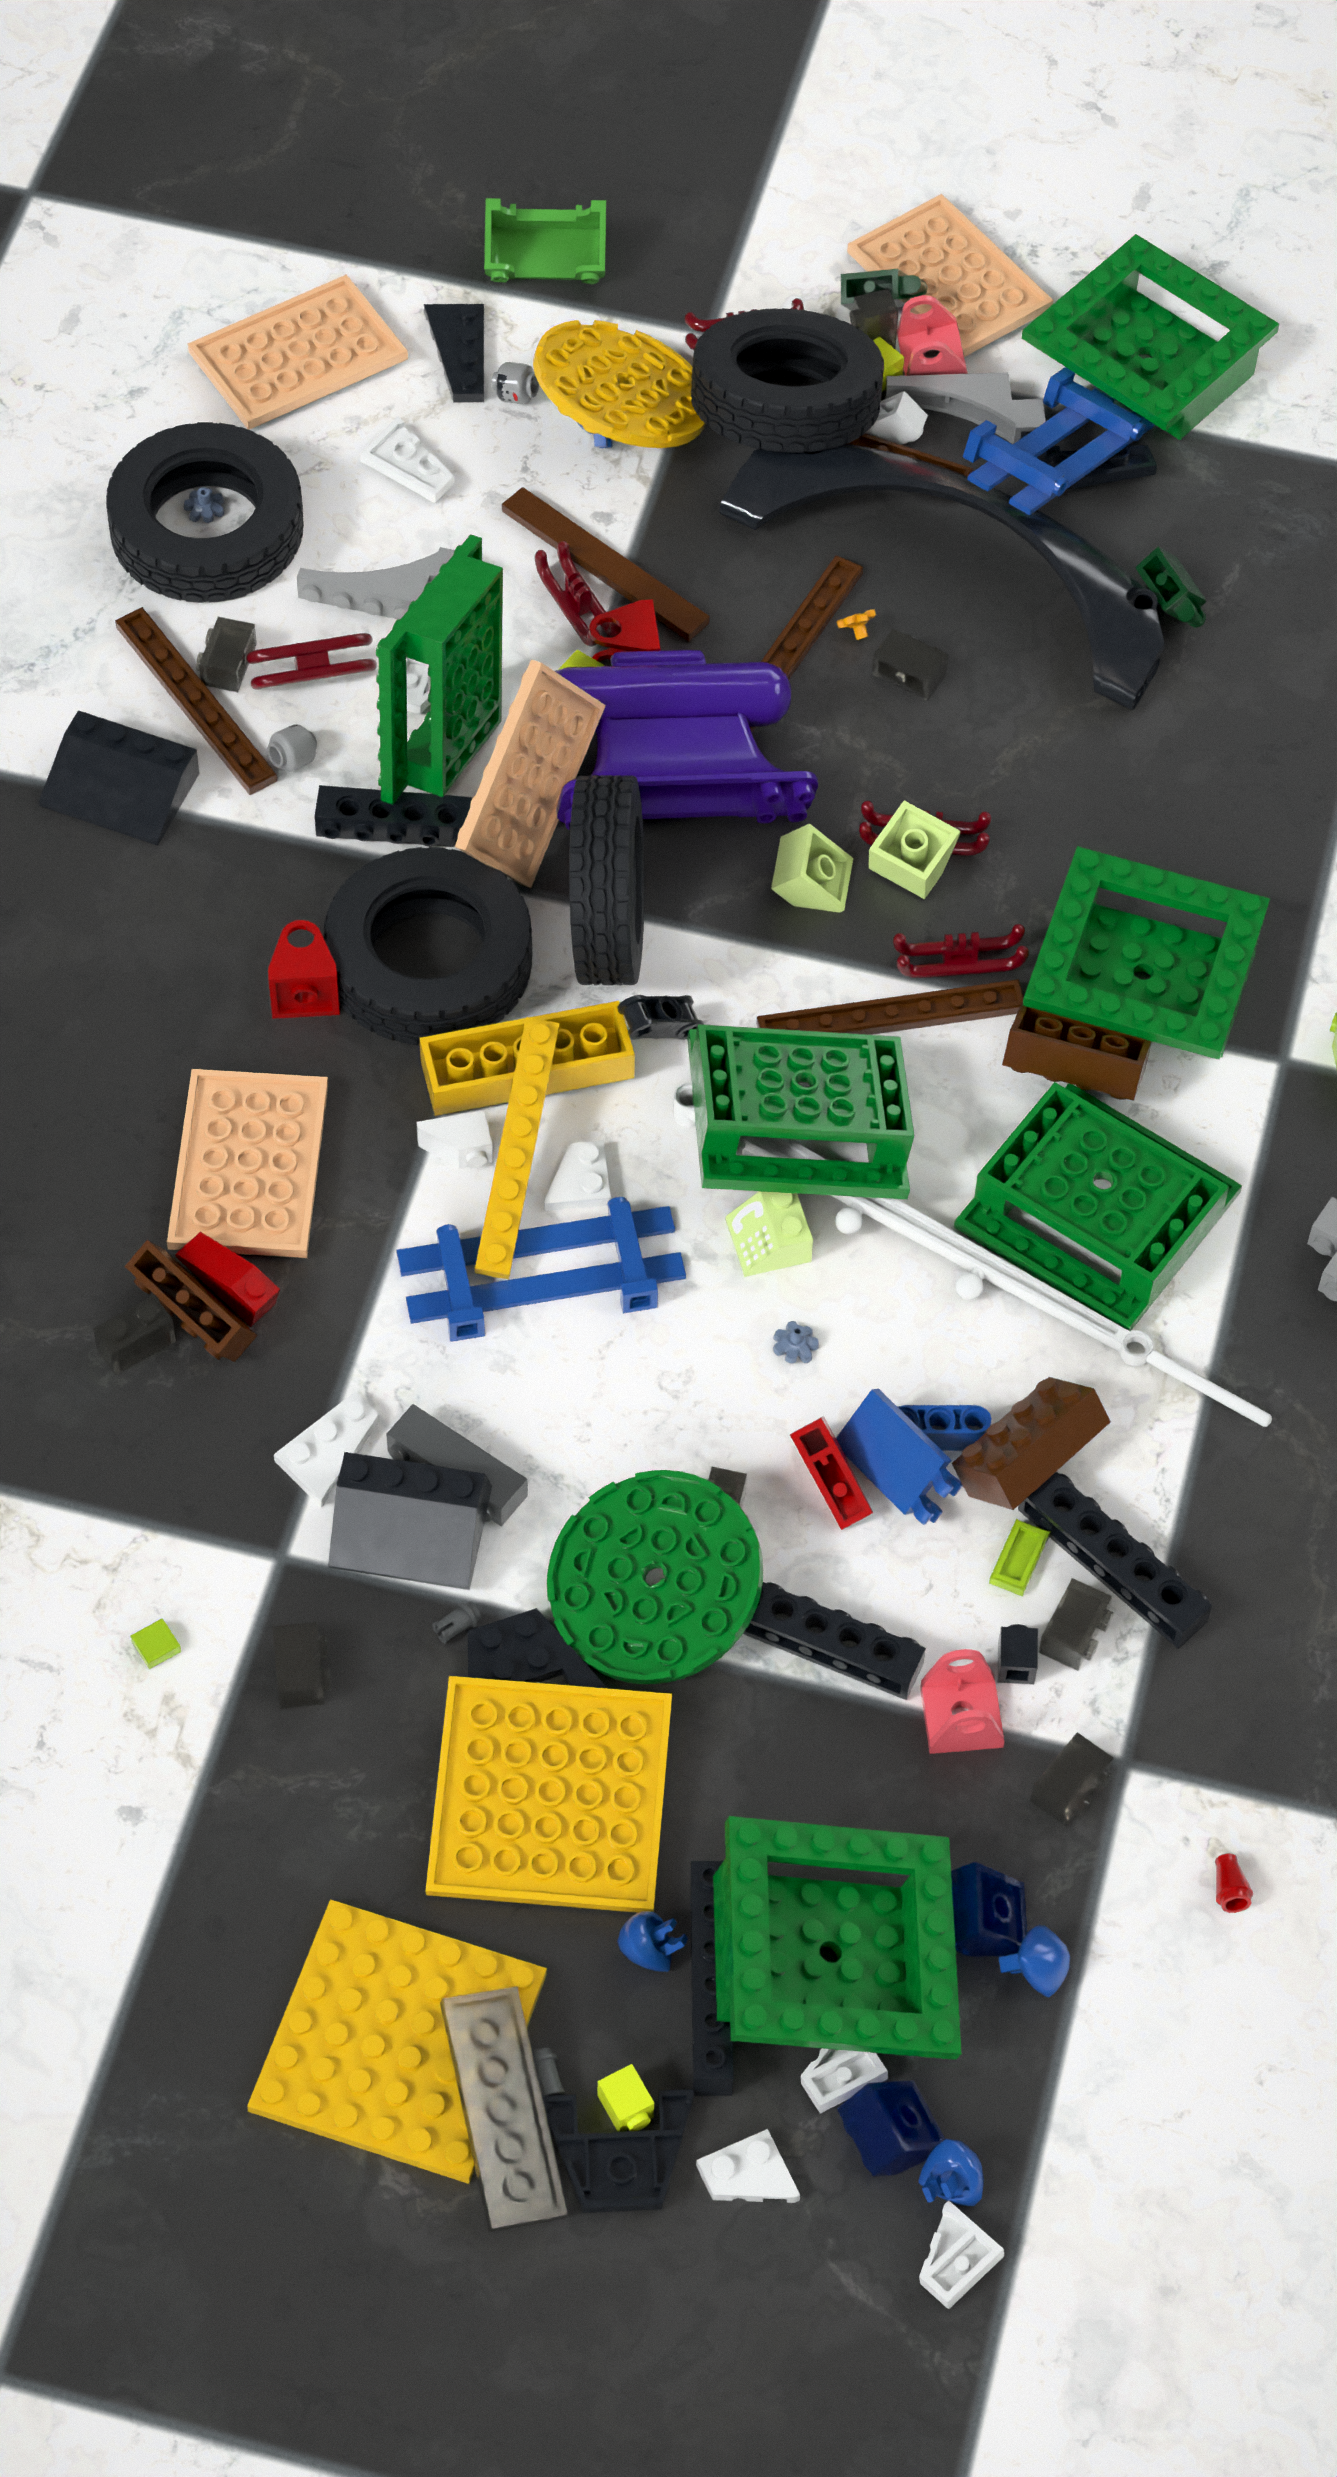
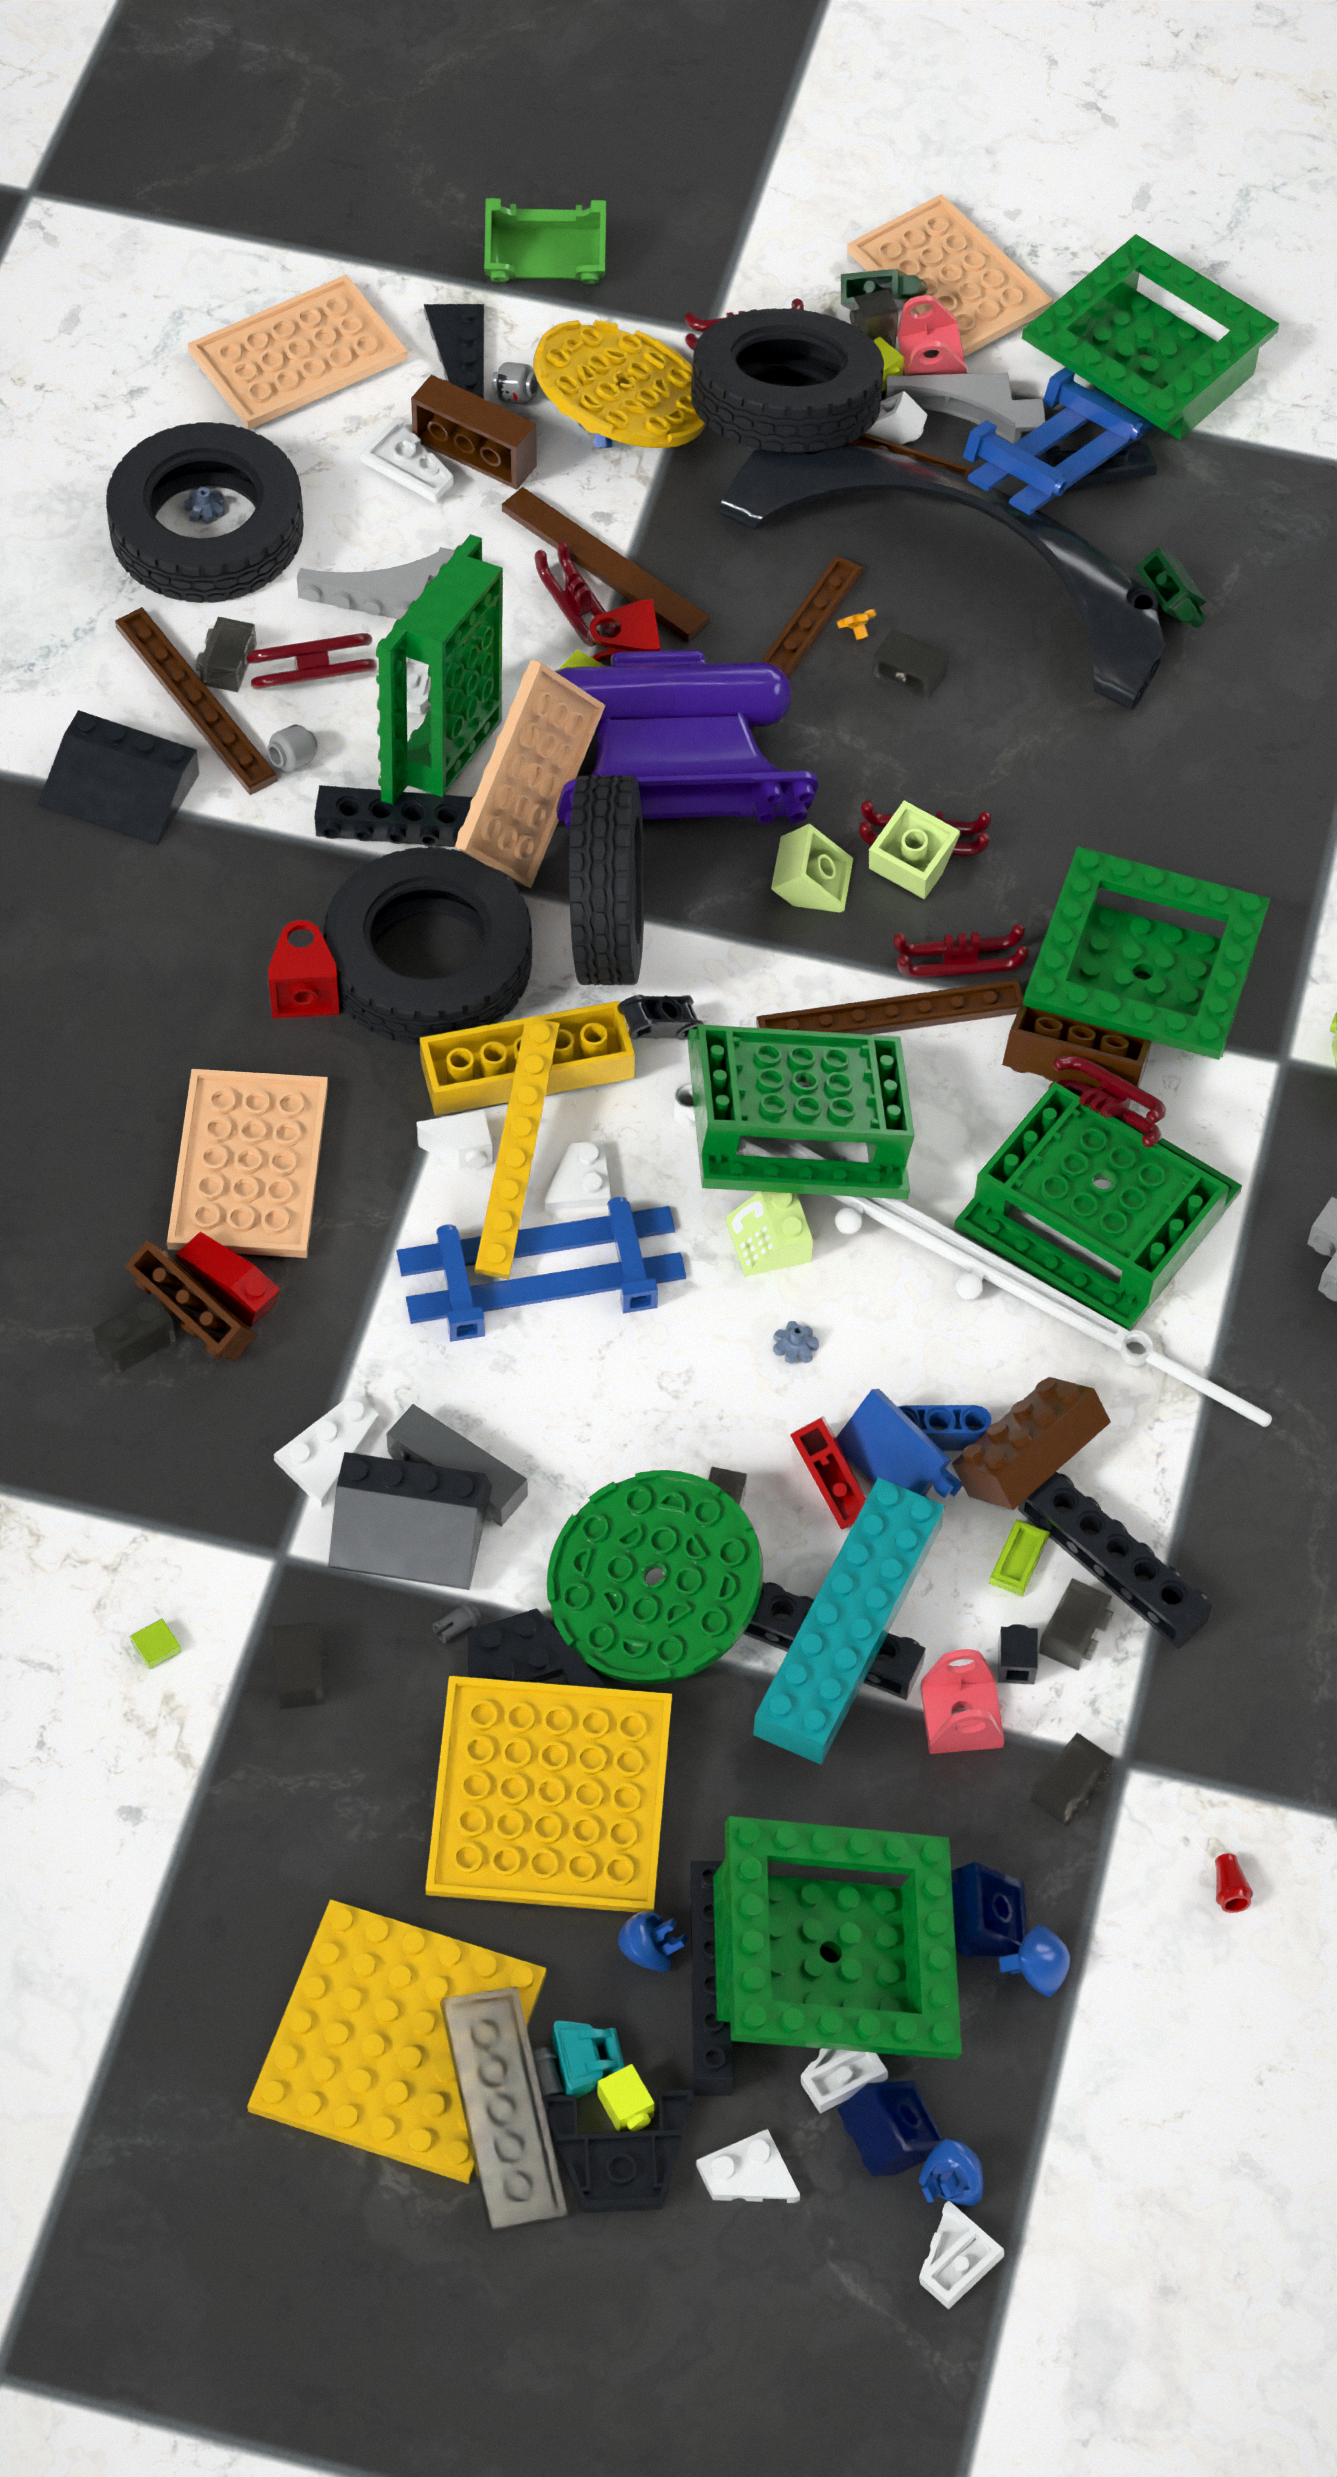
(474, 431): none -> reddish brown brick
(579, 2057): none -> teal piece
(848, 1621): none -> teal brick
(1113, 1097): none -> dark red piece

